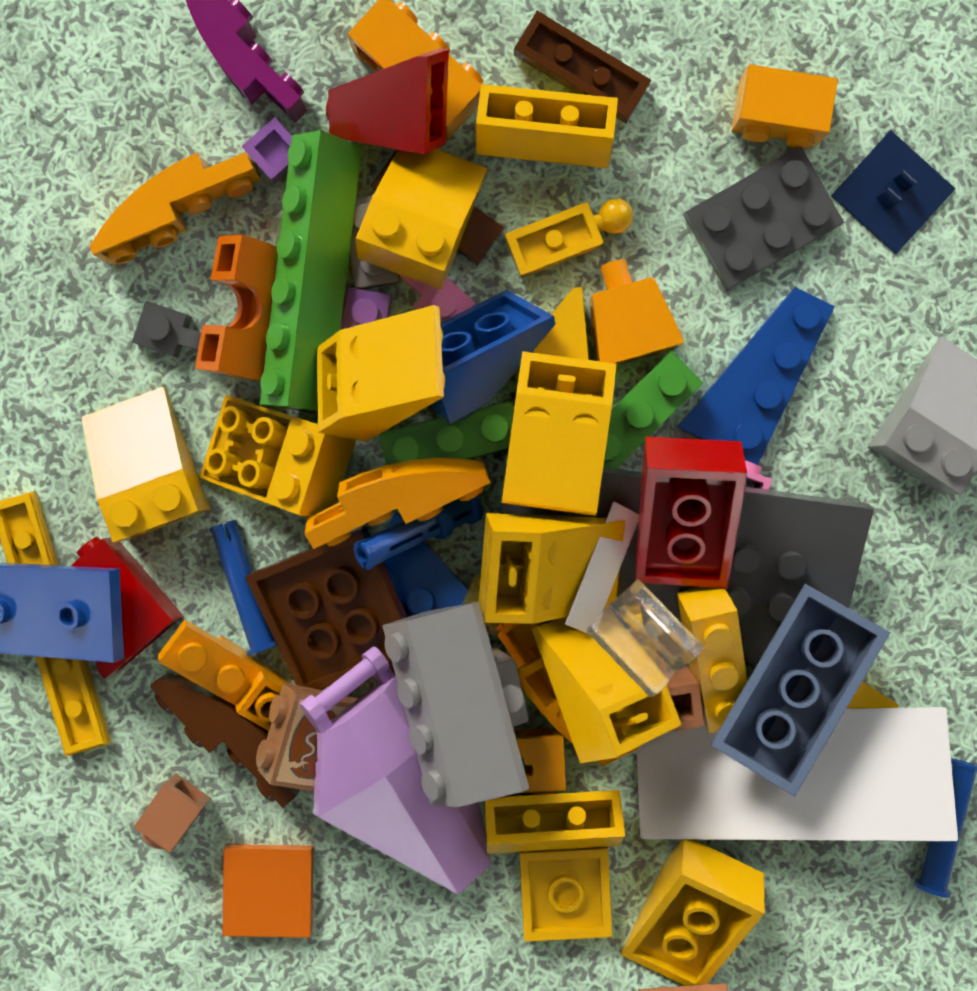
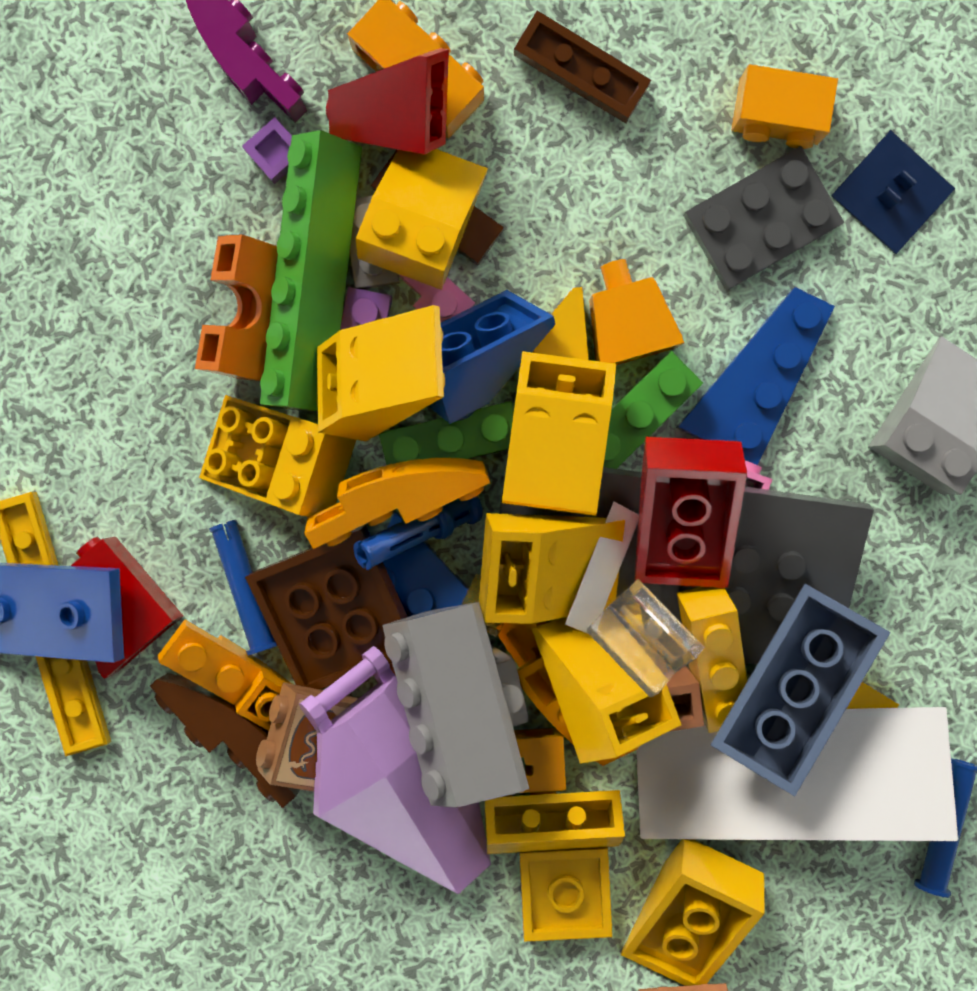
(142, 466): slope -> none
(155, 208): light orange slope -> none
(165, 330): dark grey plate -> none
(171, 813): nougat brick -> none
(268, 890): orange tile -> none
(545, 126): yellow brick -> none
(566, 235): yellow plate -> none

